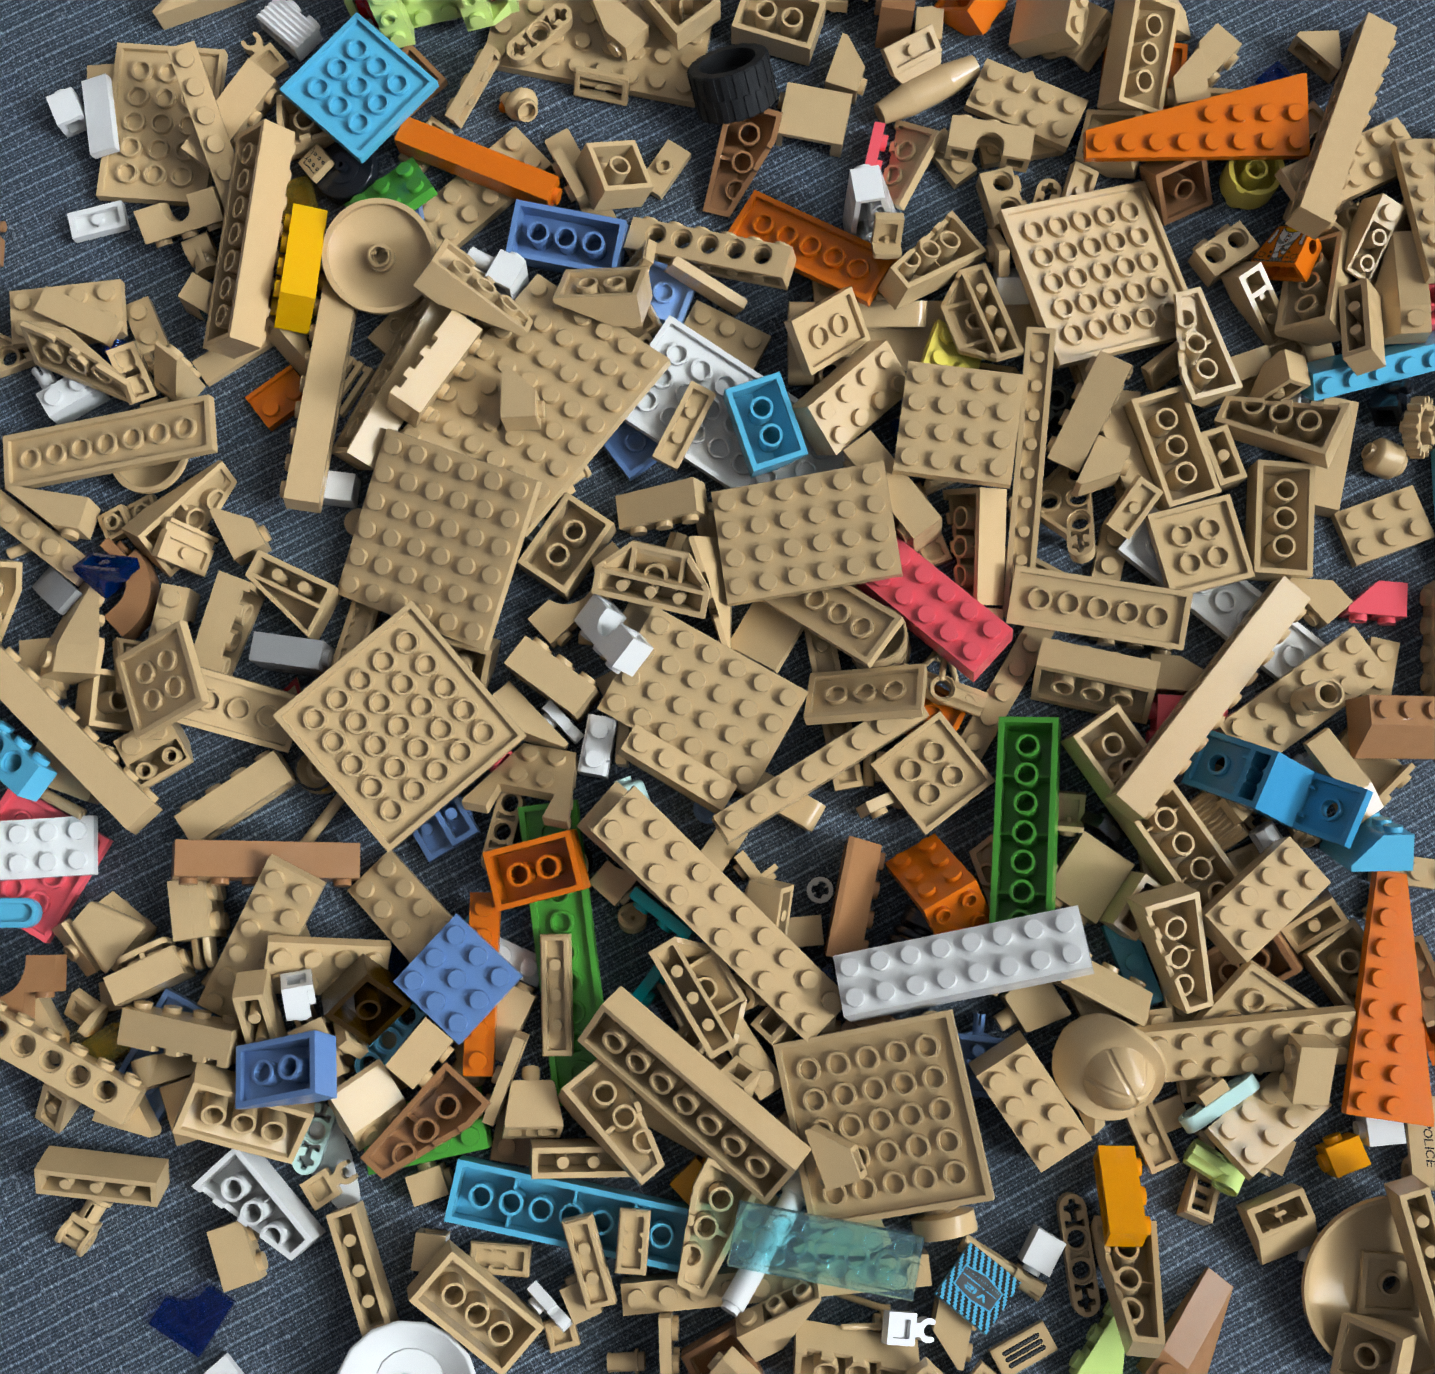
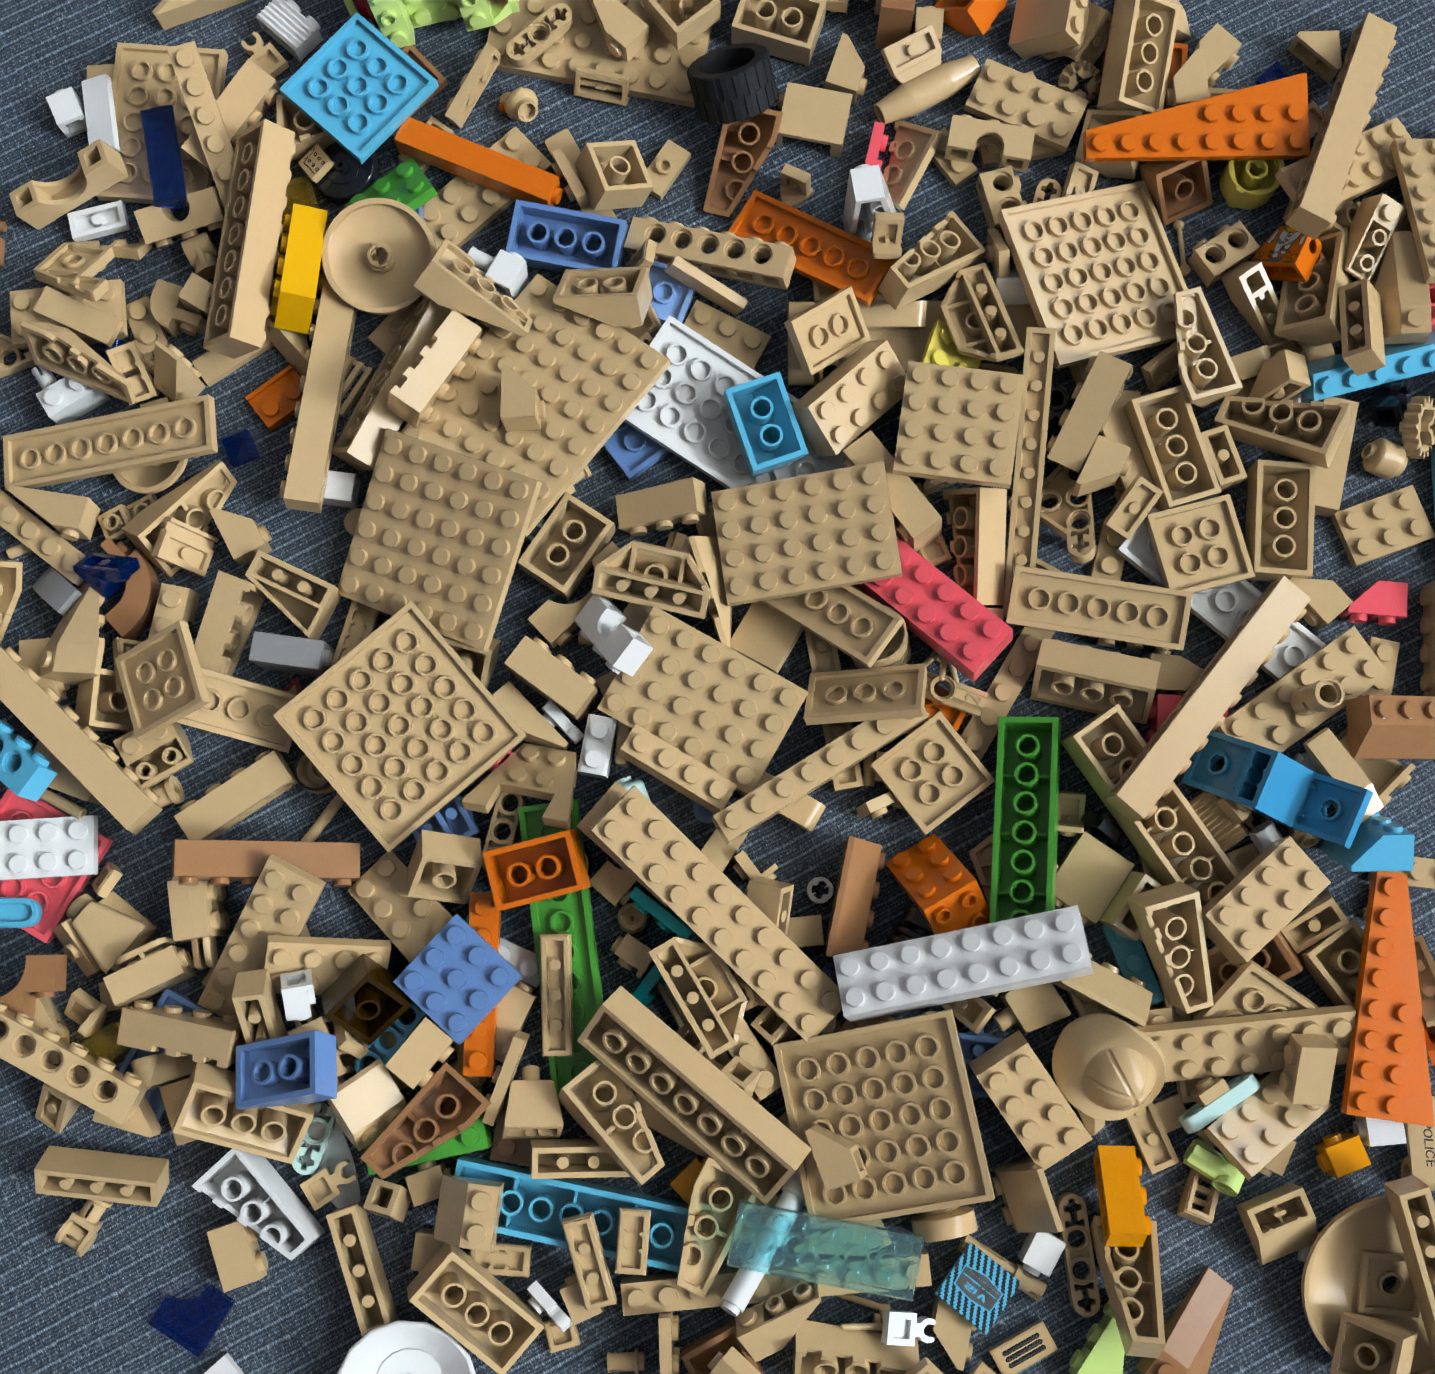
(46, 201): none -> tan arch
(76, 264): none -> tan wing
(78, 905): none -> tan tile
(107, 879): none -> tan tile
(163, 157): none -> clear blue slope
(169, 792): none -> tan bush
(171, 313): none -> tan brick
(240, 448): none -> clear blue plate
(388, 1200): none -> tan brick
(444, 867): none -> tan brick
(468, 1212): none -> tan slope
(632, 954): none -> tan brick
(684, 426): tan plate -> none
(795, 186): none -> tan tile
(971, 1012): none -> tan plate
(1026, 1197): none -> tan slope
(1083, 70): none -> tan gear
(1184, 268): none -> tan hinge

